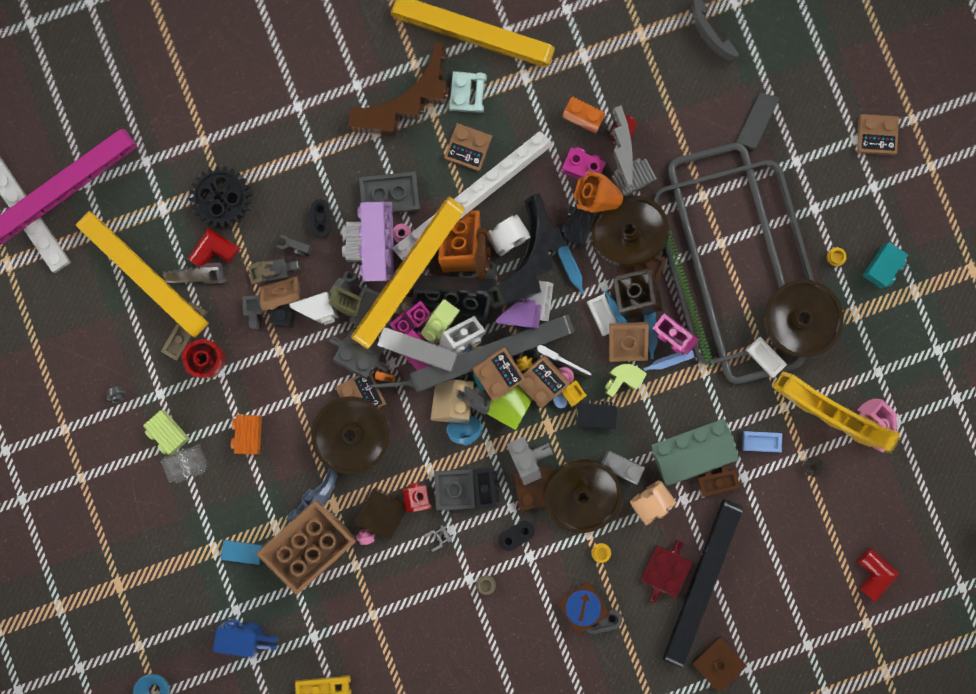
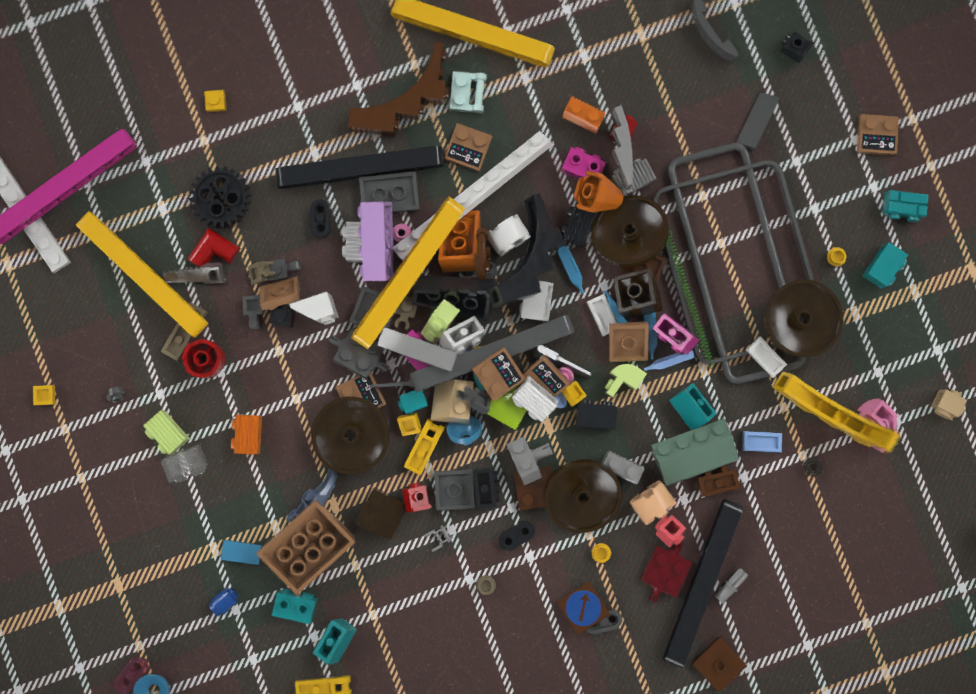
(44, 395): none -> yellow plate
(131, 673): none -> clear pink plate
(215, 100): none -> yellow plate
(223, 601): none -> blue brick
(242, 639): blue brick -> none
(295, 607): none -> teal brick
(299, 248): dark grey plate -> none
(334, 641): none -> teal brick
(345, 282): dark grey plate -> none
(346, 303): olive slope -> none
(359, 166): none -> black beam
(365, 537): bright pink plate -> none
(385, 377): orange tile -> none
(409, 424): none -> yellow plate
(411, 318): dark pink slope -> none
(412, 401): none -> teal brick
(423, 447): none -> yellow plate
(522, 314): medium lavender slope -> none
(523, 362): yellow plate -> none
(534, 399): none -> white brick
(670, 530): none -> coral brick
(692, 407): none -> teal brick
(731, 585): none -> light grey axle
(796, 52): none -> black brick
(881, 574): red brick -> none
(905, 205): none -> teal brick
(949, 404): none -> tan brick

